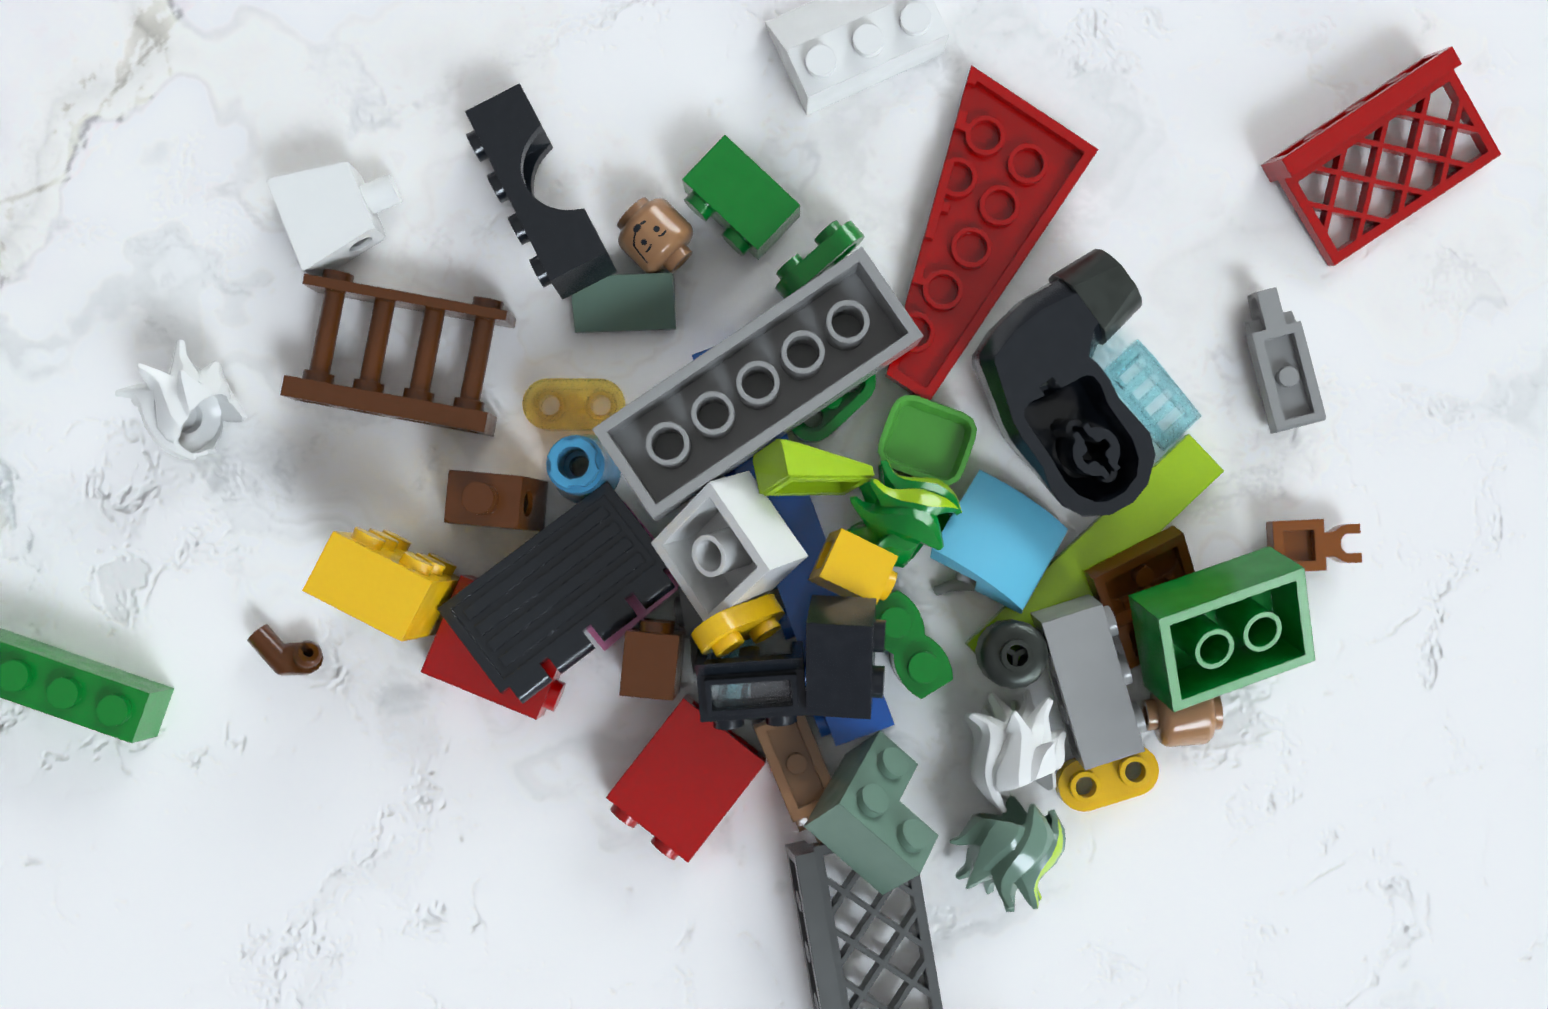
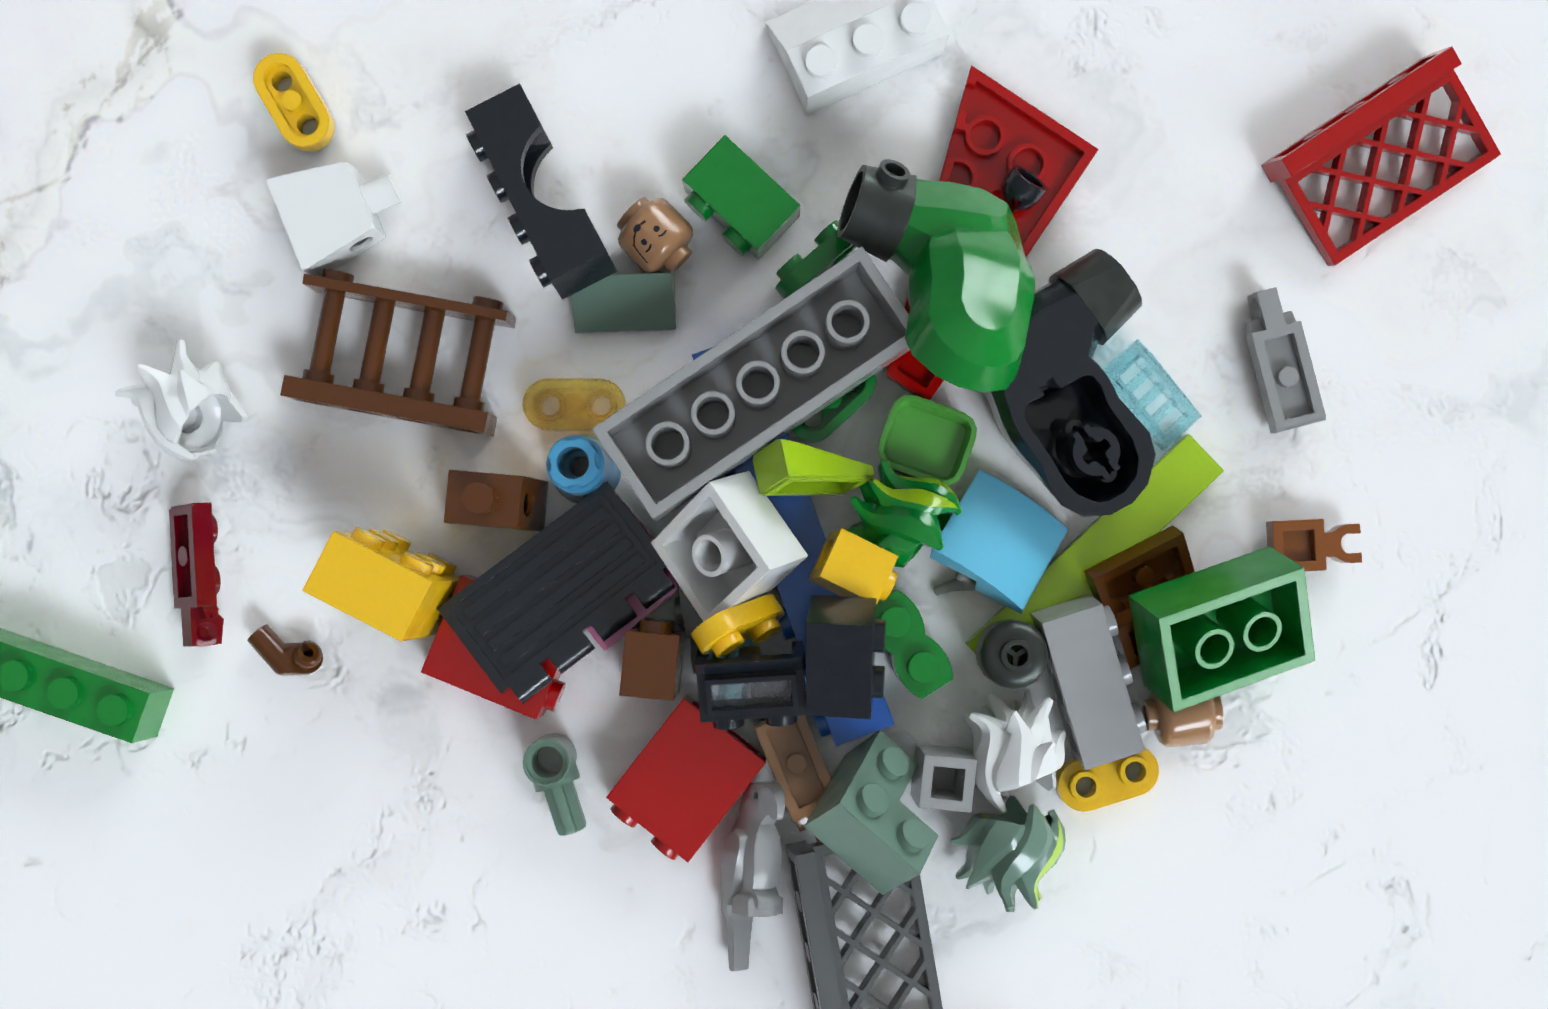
(195, 574): none -> dark red hinge
(296, 105): none -> yellow plate
(559, 785): none -> sand green axle
(751, 867): none -> light grey animal
(943, 778): none -> light grey brick
(963, 265): none -> green piece
(1024, 187): none -> black hinge

